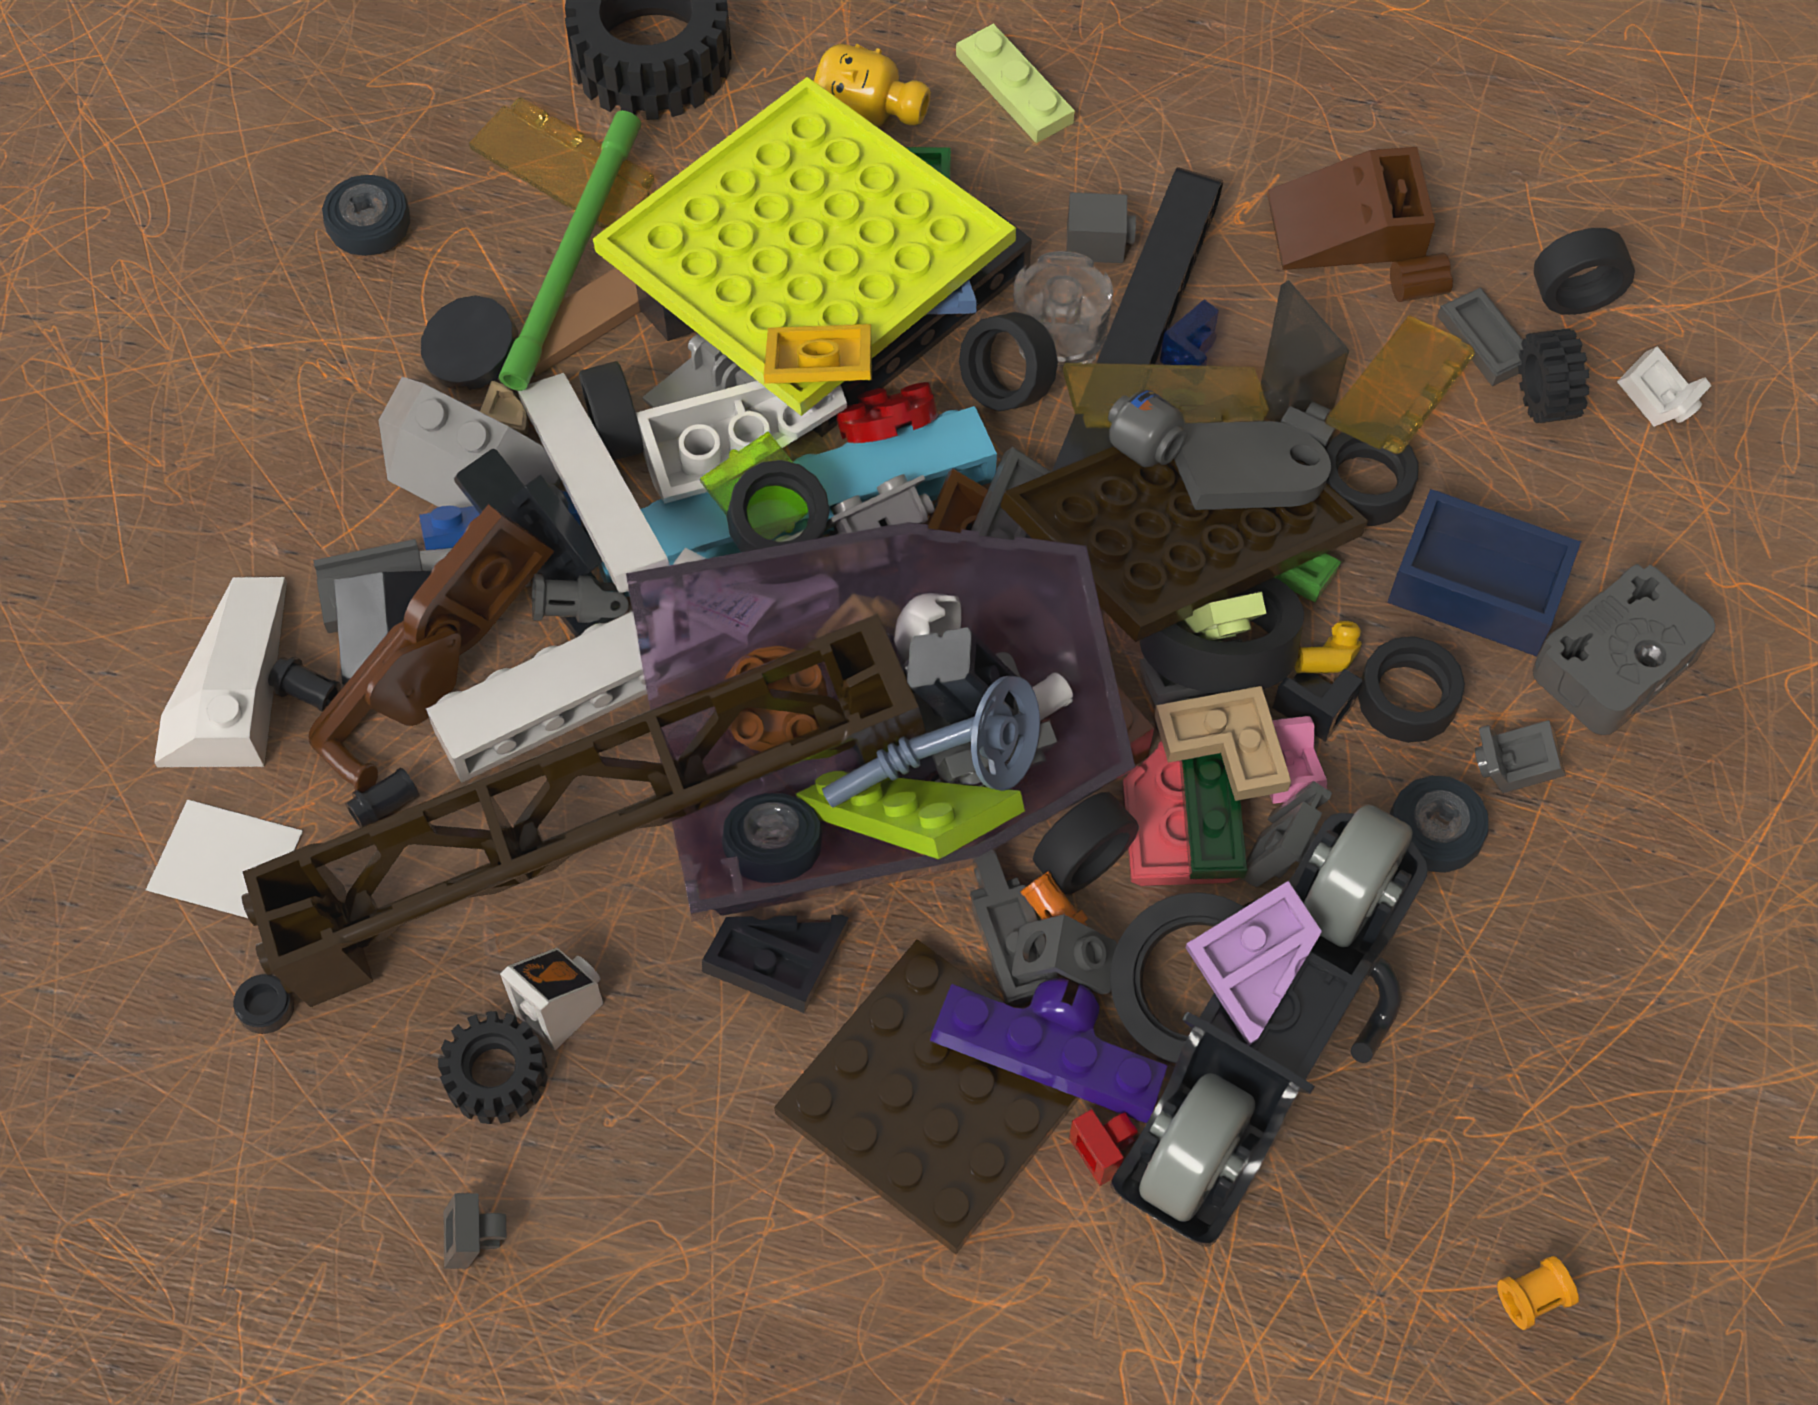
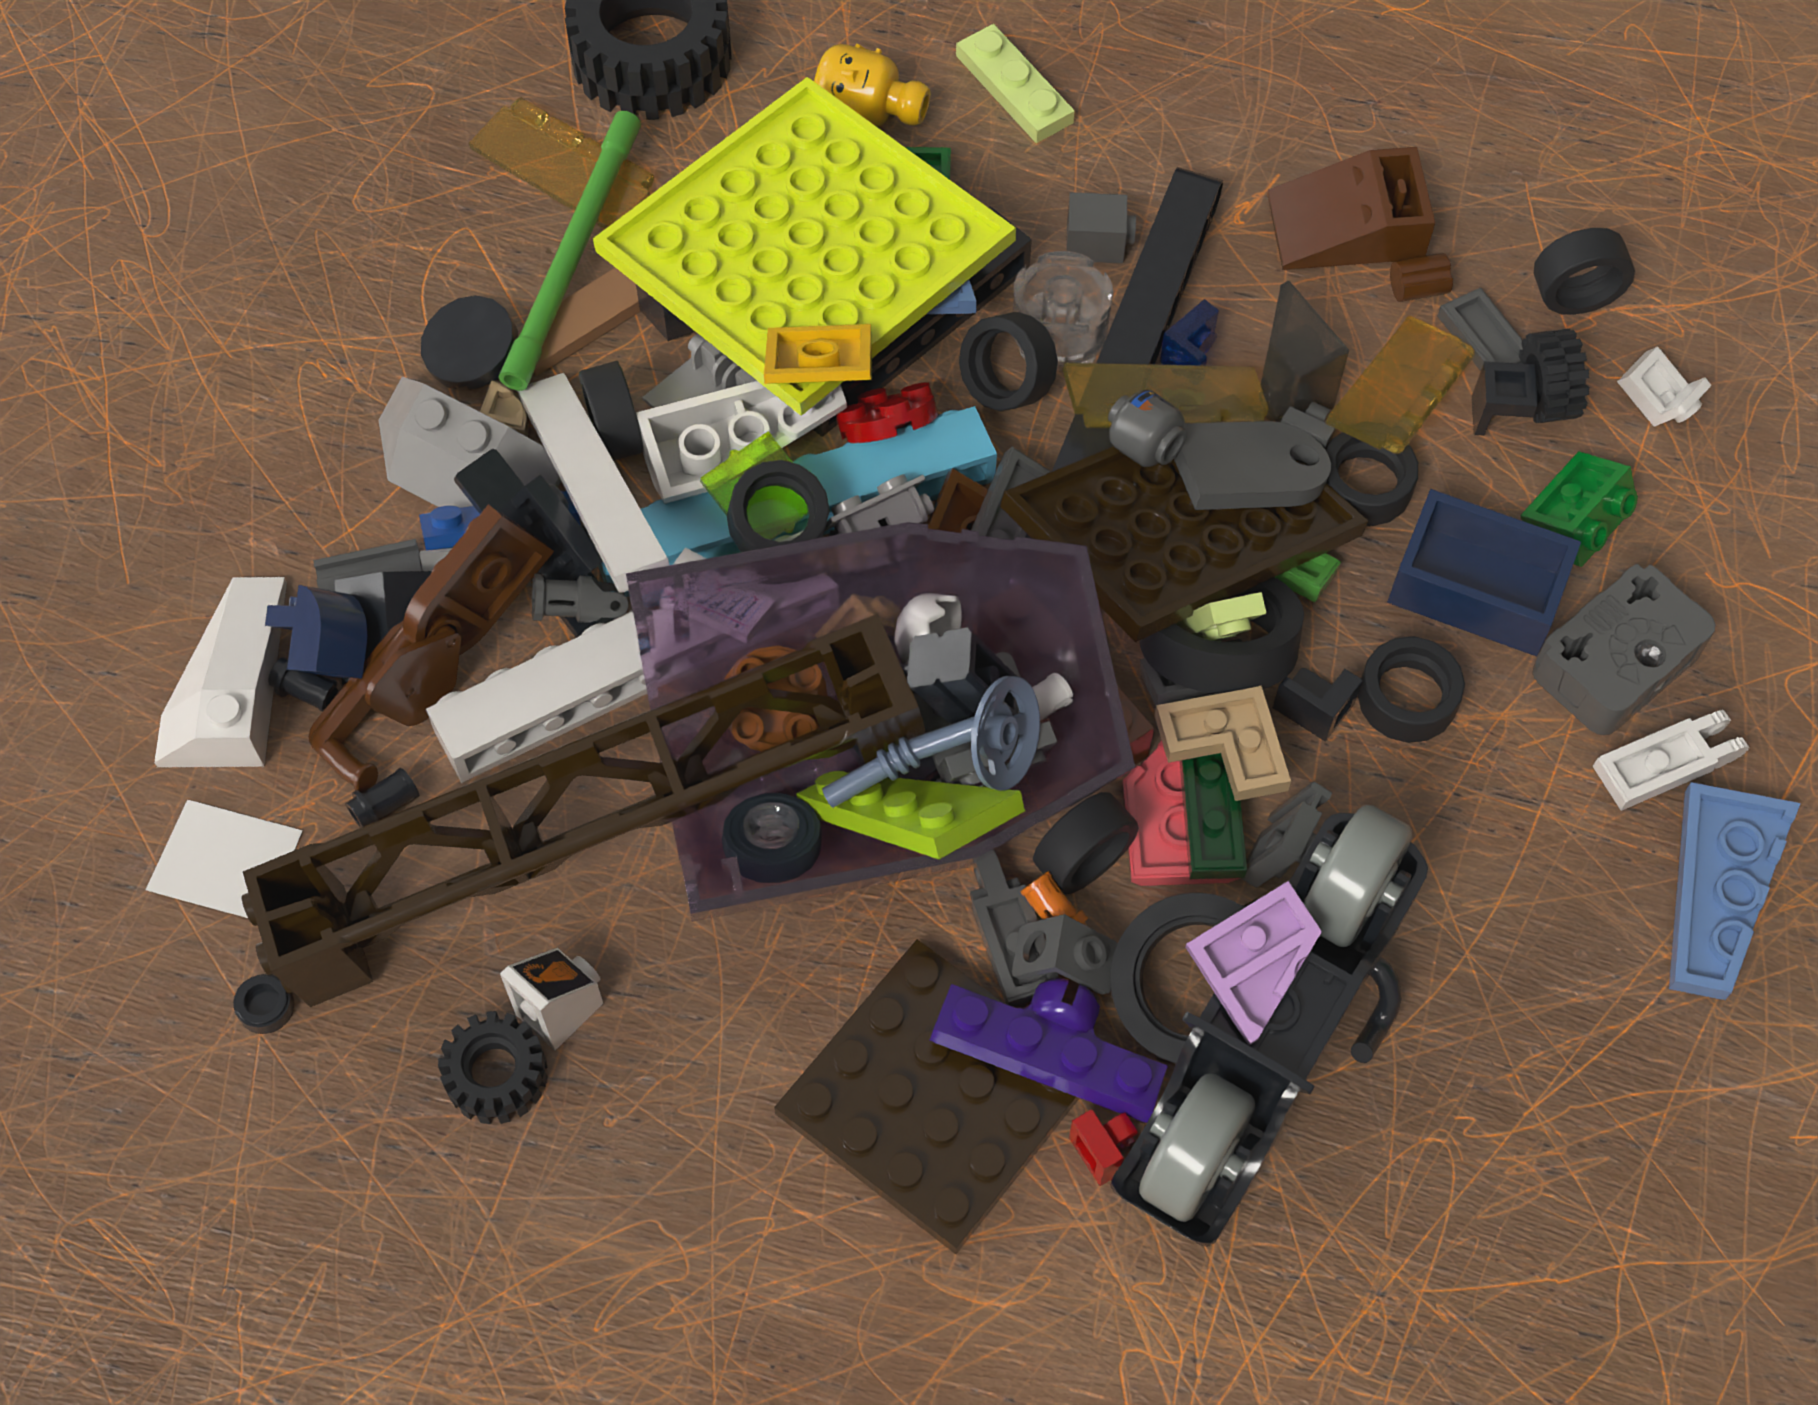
(326, 632): none -> dark blue brick
(366, 215): black wheel -> none
(468, 1231): dark grey tile -> none
(775, 956): black wing -> none
(1297, 746): bright pink bracket -> none
(1335, 654): yellow arm -> none
(1443, 845): black wheel -> none
(1503, 391): none -> black panel
(1520, 756): dark grey bracket -> none
(1537, 1292): light orange bush -> none
(1585, 502): none -> green bracket
(1666, 759): none -> white hinge
(1723, 881): none -> medium blue wing

